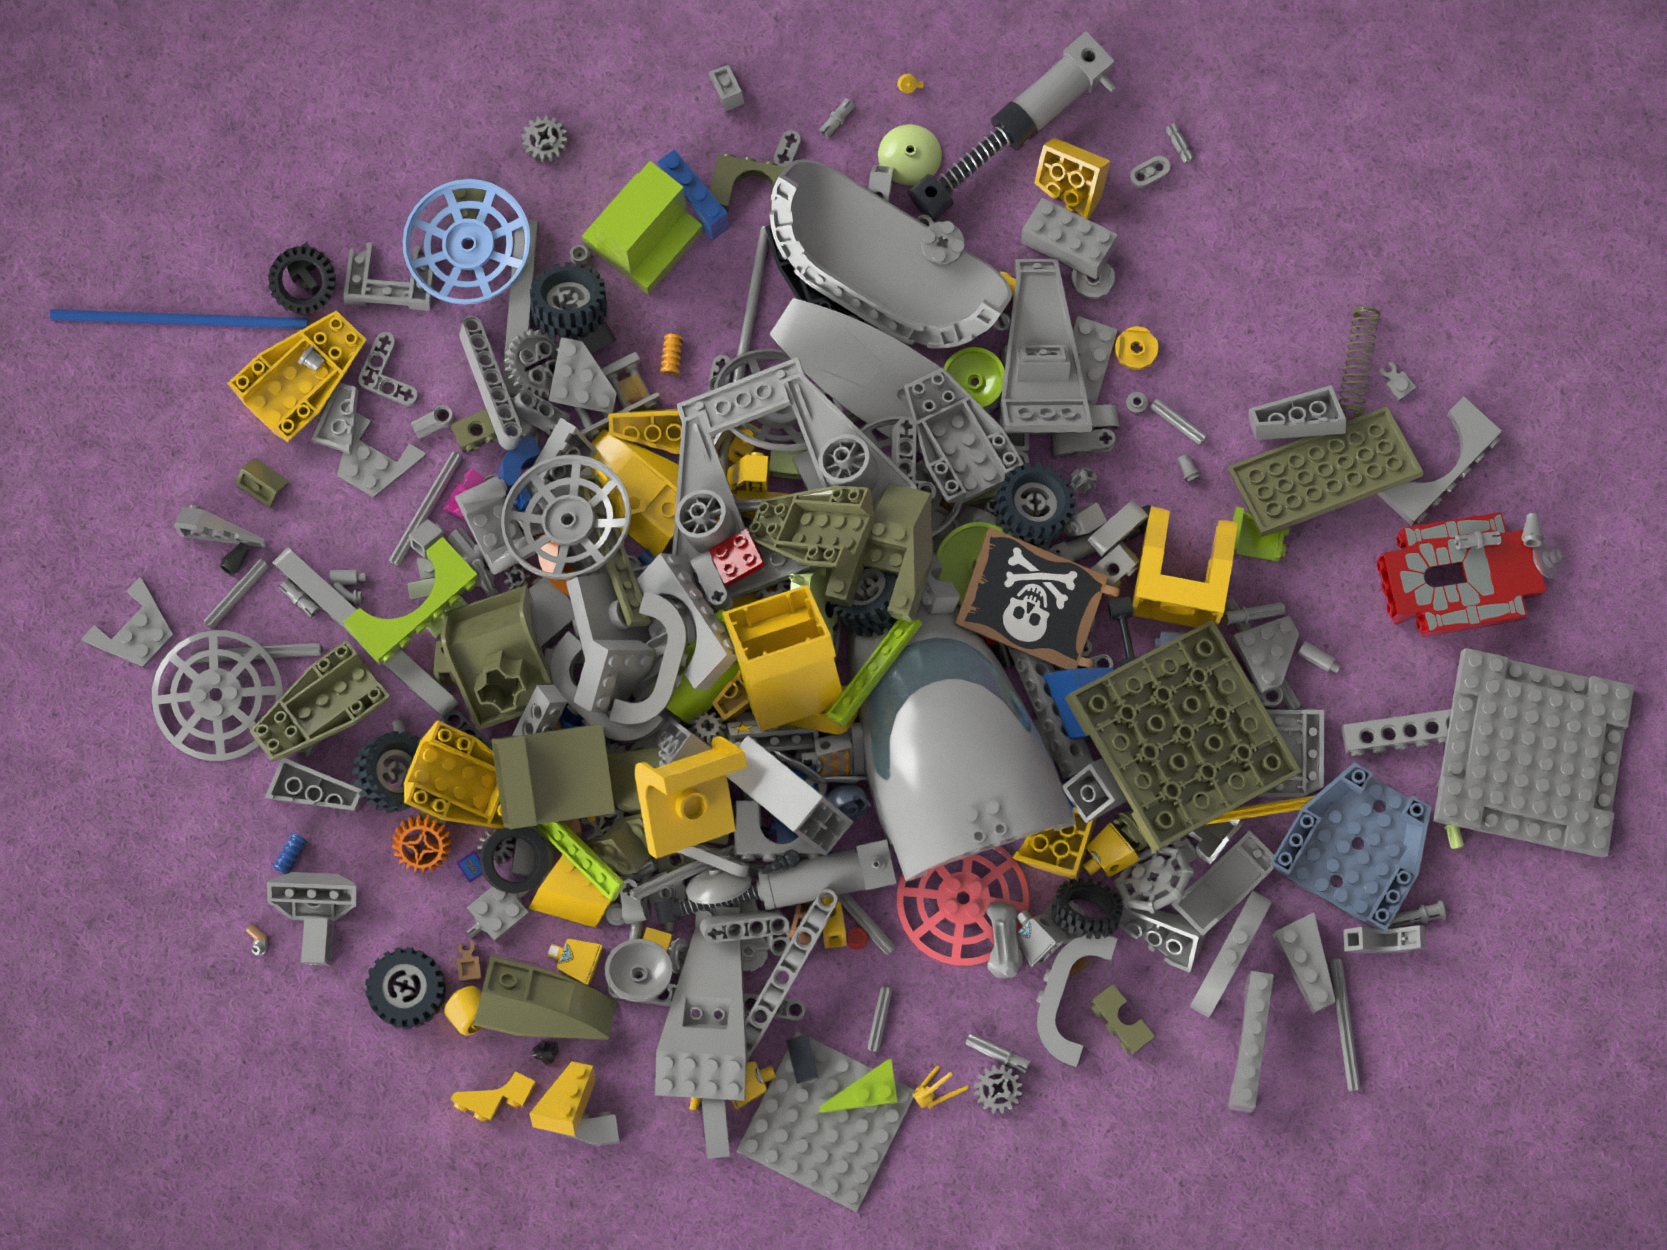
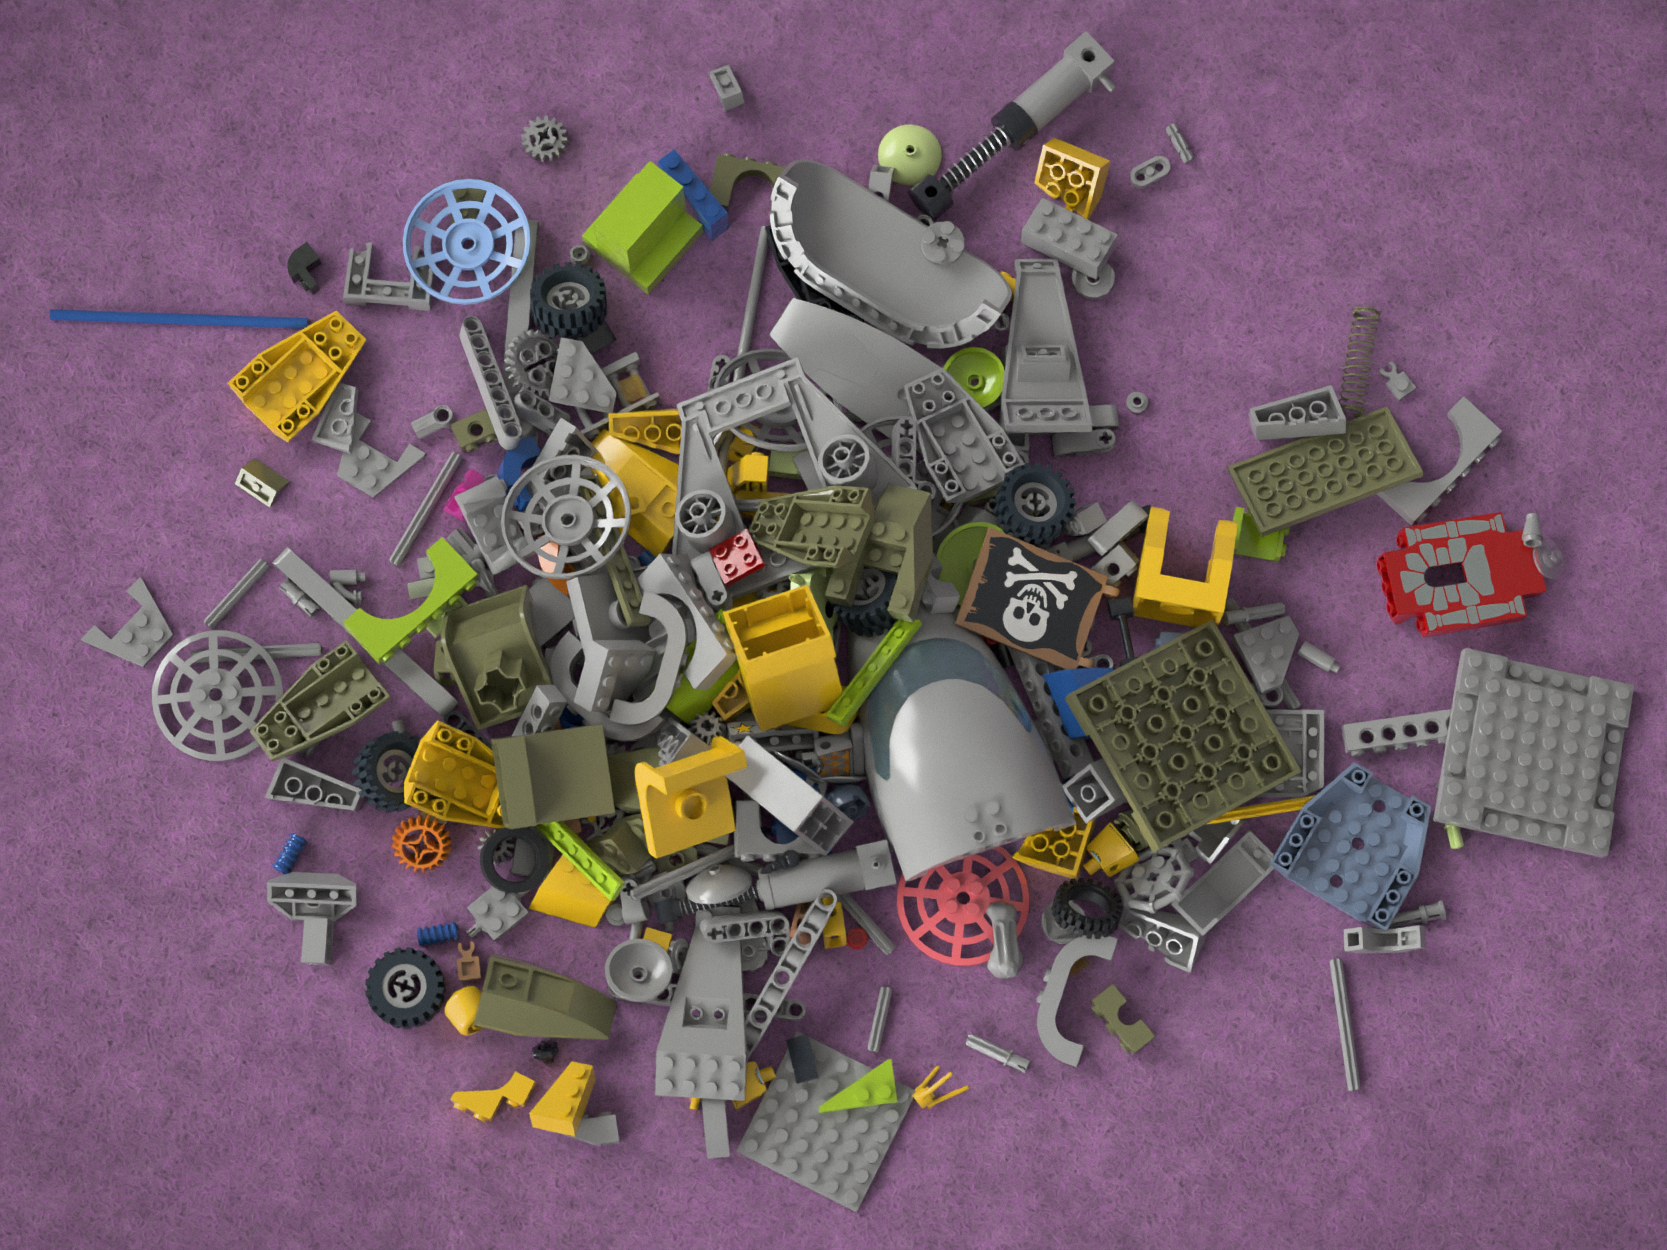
(200, 524): light grey wedge -> none
(234, 559): pearl dark grey cone -> none
(260, 940): arm -> none
(302, 305): black tyre -> none
(311, 359): light grey piece -> none
(379, 379): light grey beam -> none
(425, 536): light grey brick -> none
(437, 934): none -> blue piece
(470, 866): slope -> none
(516, 573): light grey gear -> none
(577, 959): yellow torso -> none
(671, 353): light orange piece -> none
(717, 859): light grey beam -> none
(782, 147): light grey beam -> none
(837, 118): light grey pin -> none
(908, 83): yellow piece -> none
(1007, 1095): light grey gear -> none
(1038, 937): light grey torso -> none
(1083, 480): light grey gear -> none
(1094, 347): light grey plate -> none
(1139, 360): yellow plate -> none
(1178, 421): light grey axle -> none
(1188, 468): light grey pin -> none
(1231, 954): light grey arch -> none
(1247, 1073): light grey arch -> none
(1305, 957): light grey wedge -> none
(1477, 540): light grey pin -> none

